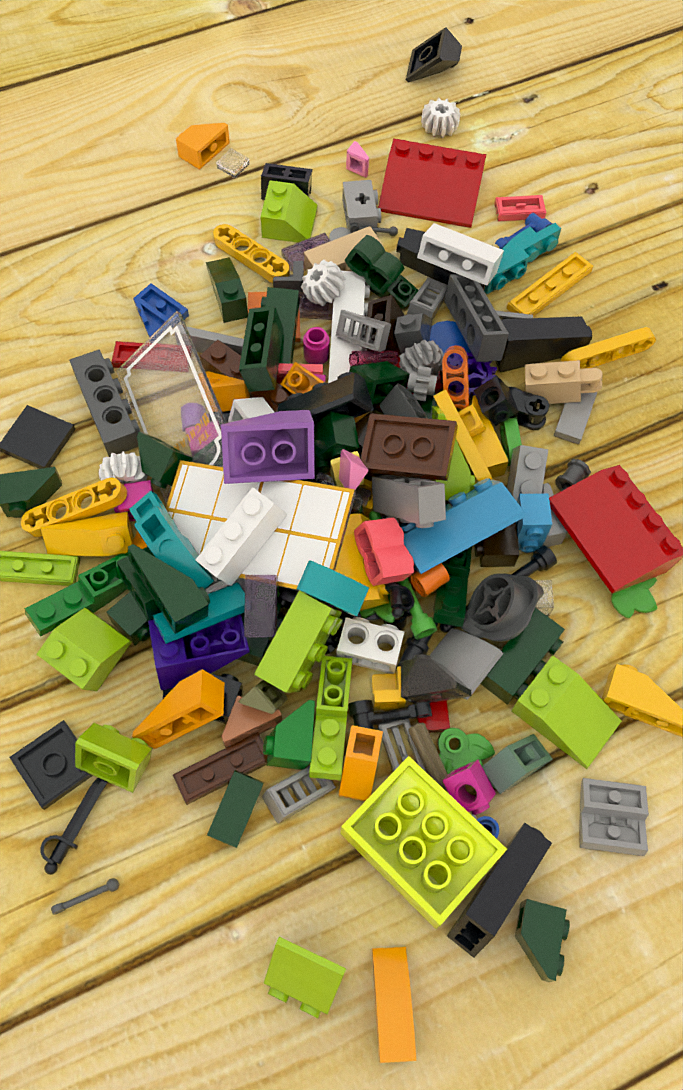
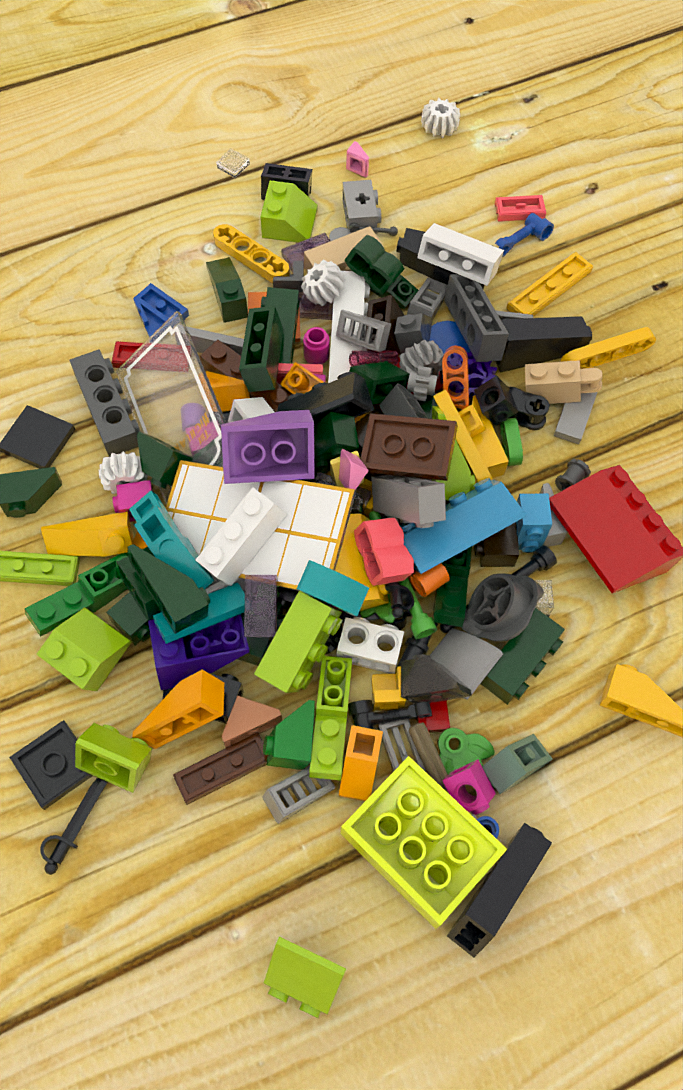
(73, 504): yellow beam -> none
(111, 885): dark grey hinge -> none
(202, 143): light orange slope -> none
(235, 808): dark green slope -> none
(264, 697): olive slope -> none
(393, 1005): light orange slope -> none
(432, 182): red slope -> none
(434, 56): black slope -> none
(521, 250): teal slope -> none
(527, 470): light grey brick -> none
(540, 935): dark green slope -> none
(567, 712): lime slope -> none
(613, 817): light grey slope -> none
(635, 598): bright green plate -> none

